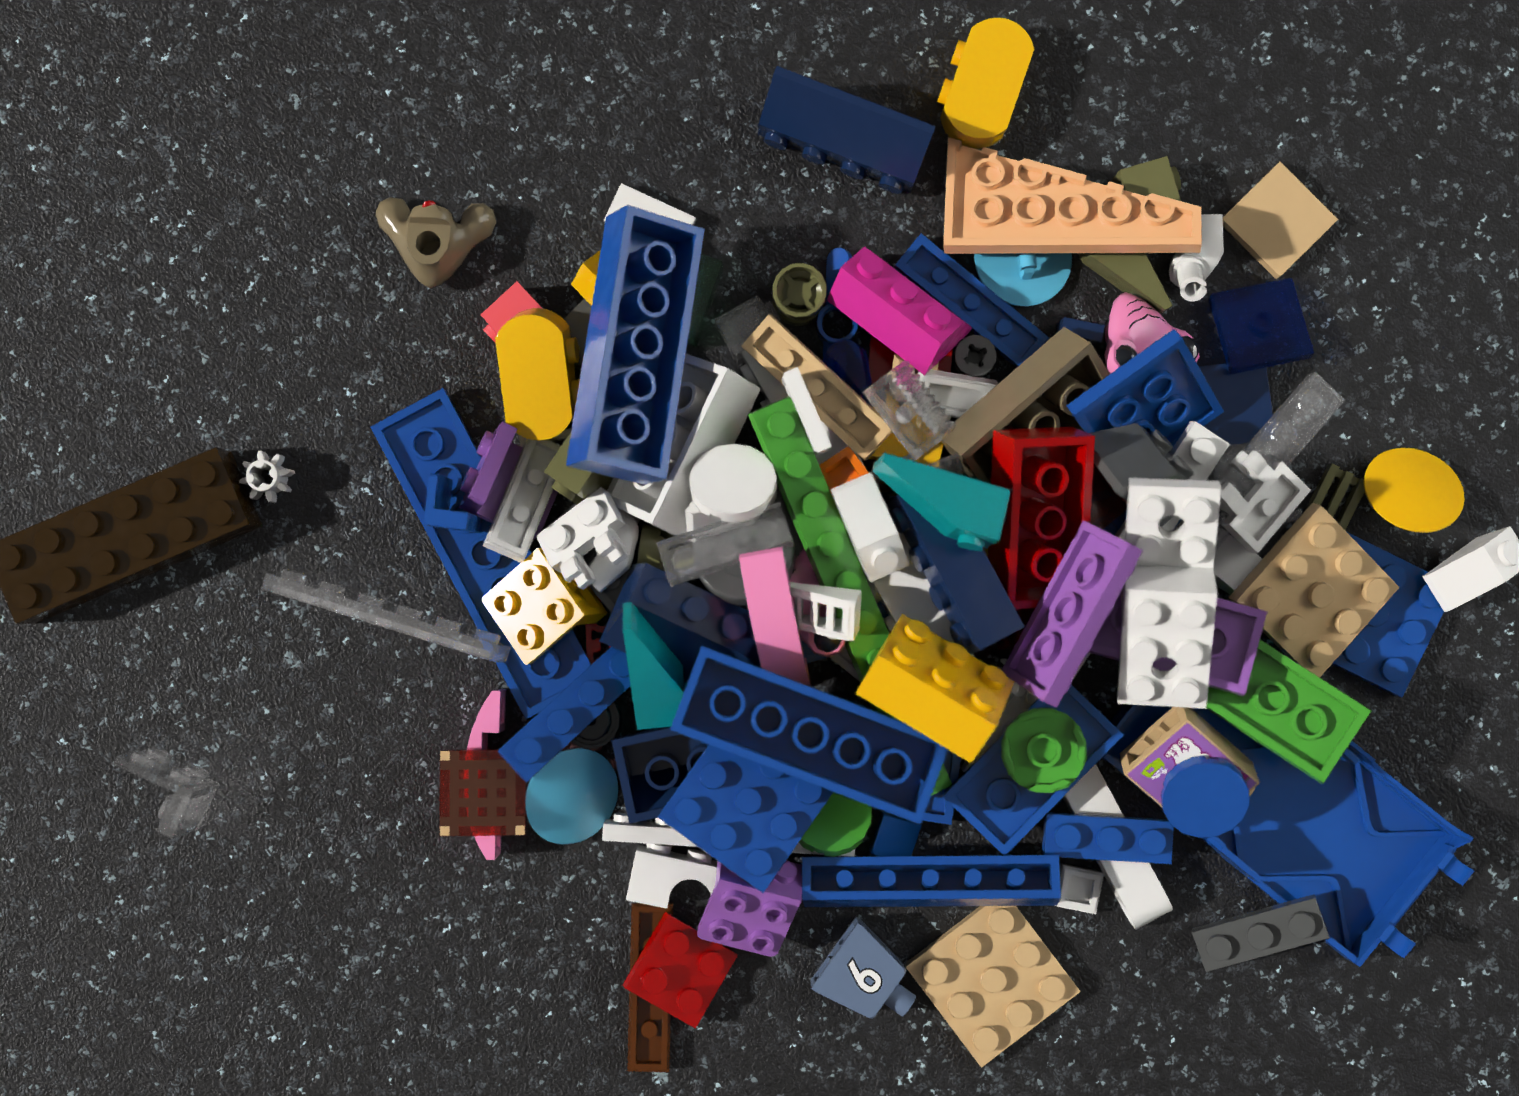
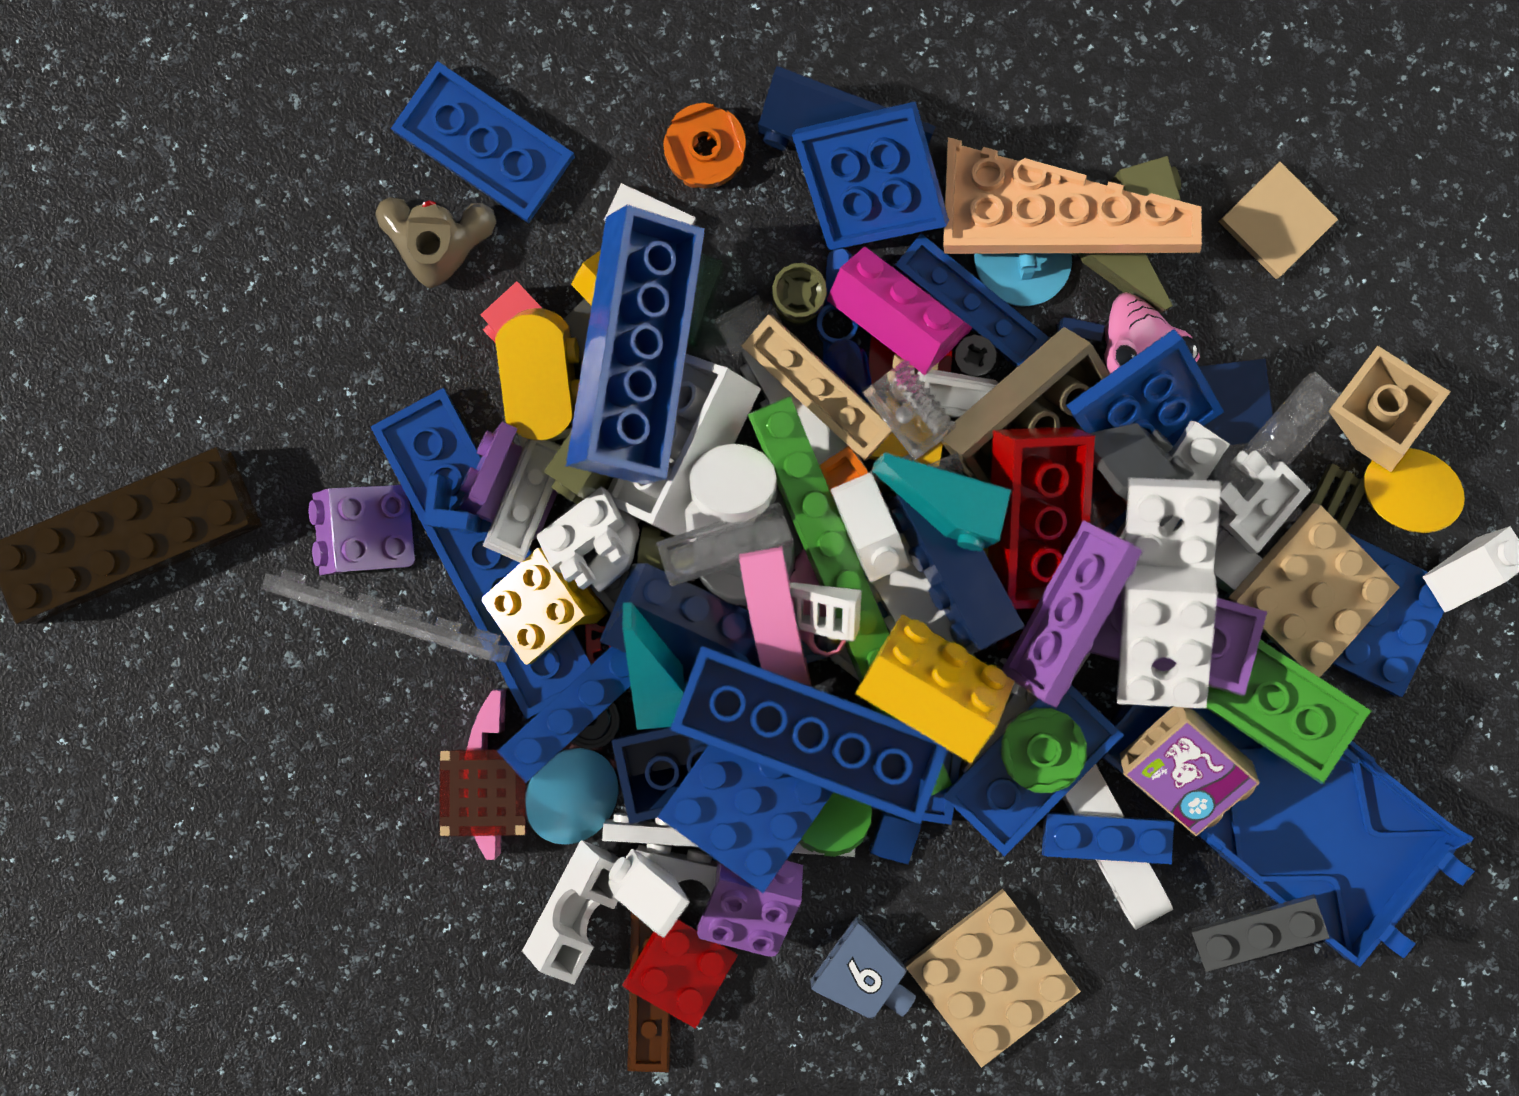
(191, 788): clear bracket -> none
(257, 482): white gear -> none
(361, 529): none -> medium lavender bracket
(483, 142): none -> blue plate
(560, 936): none -> white arch
(647, 891): none -> white slope
(683, 136): none -> orange plate
(806, 410): white tile -> none
(871, 176): none -> blue plate
(931, 881): blue brick -> none
(985, 82): yellow brick -> none
(1080, 888): white tile -> none
(1192, 269): white arm -> none
(1205, 796): blue tile -> none
(1261, 326): clear blue plate -> none
(1386, 407): none -> tan slope

